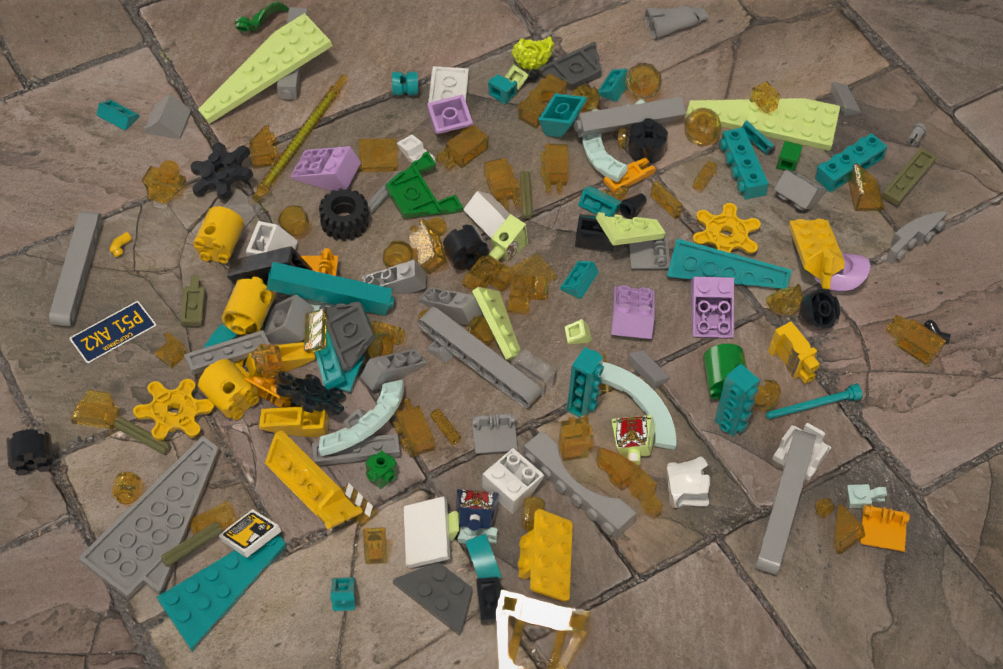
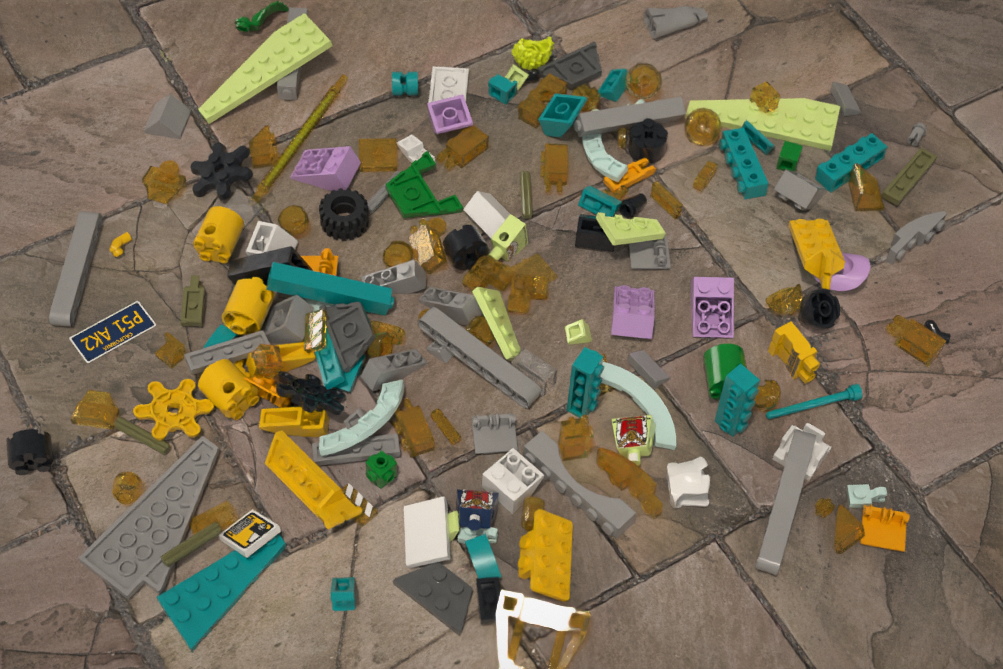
(117, 114): teal slope -> none
(375, 545): clear yellow slope -> none
(501, 181): clear yellow hinge -> none
(580, 278): teal slope -> none
(697, 260): teal wing -> none
(727, 222): yellow plate -> none

